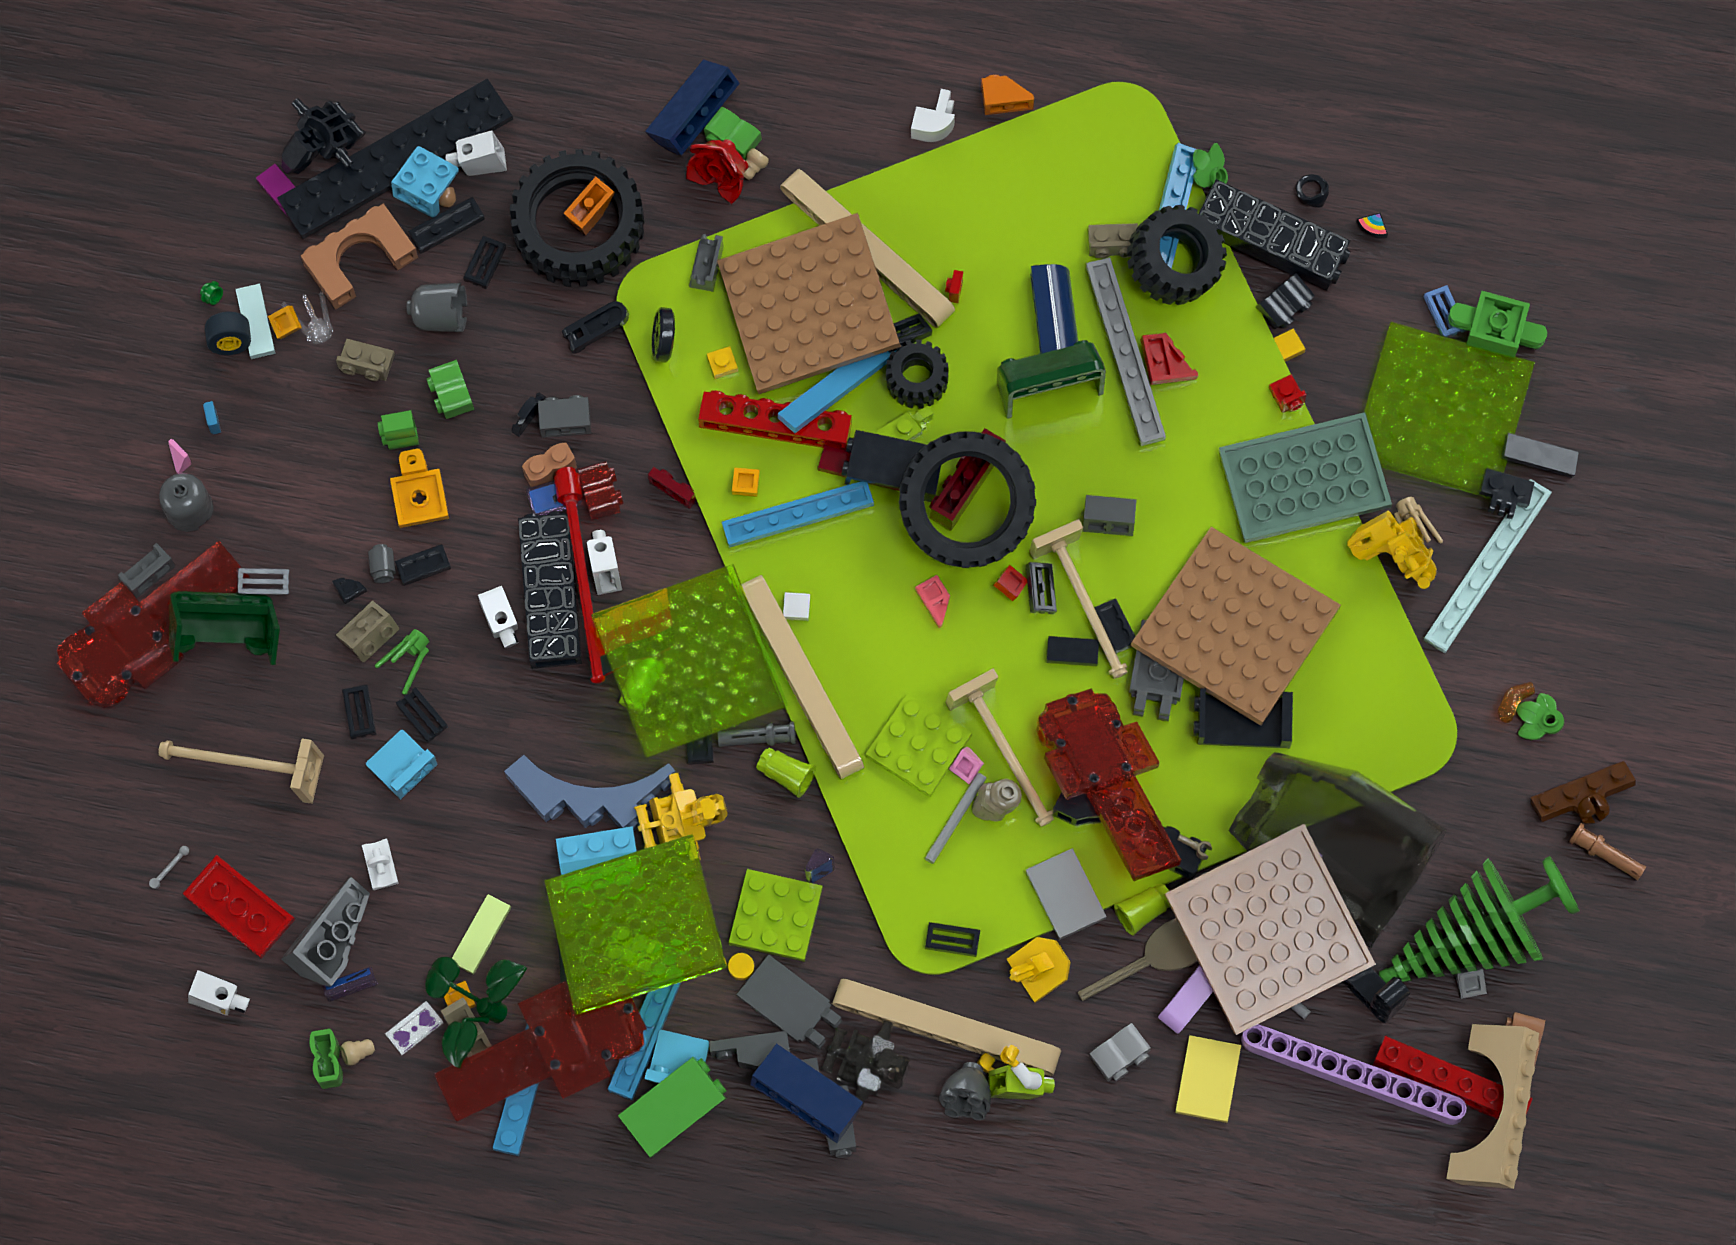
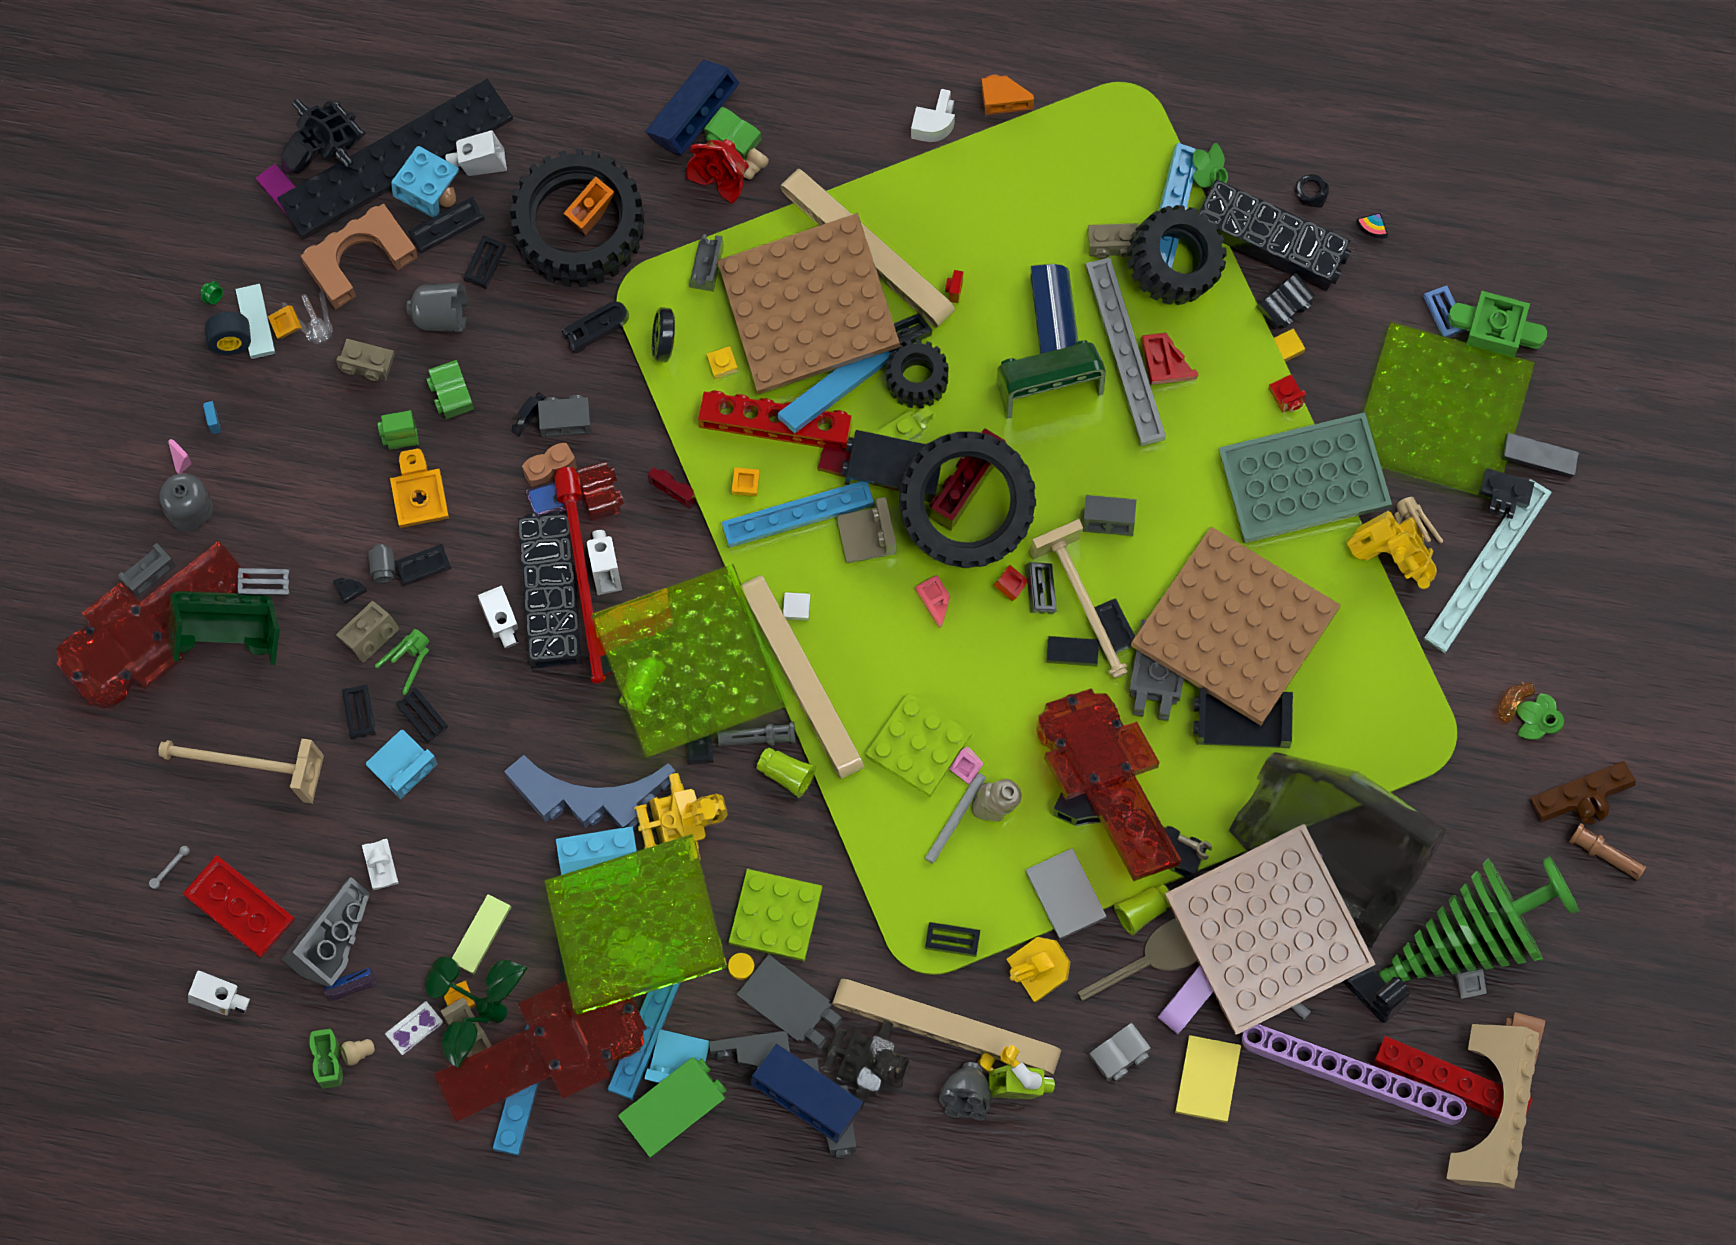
(819, 865): clear purple slope -> none
(867, 533): none -> dark tan bracket
(973, 692): tan tile -> none

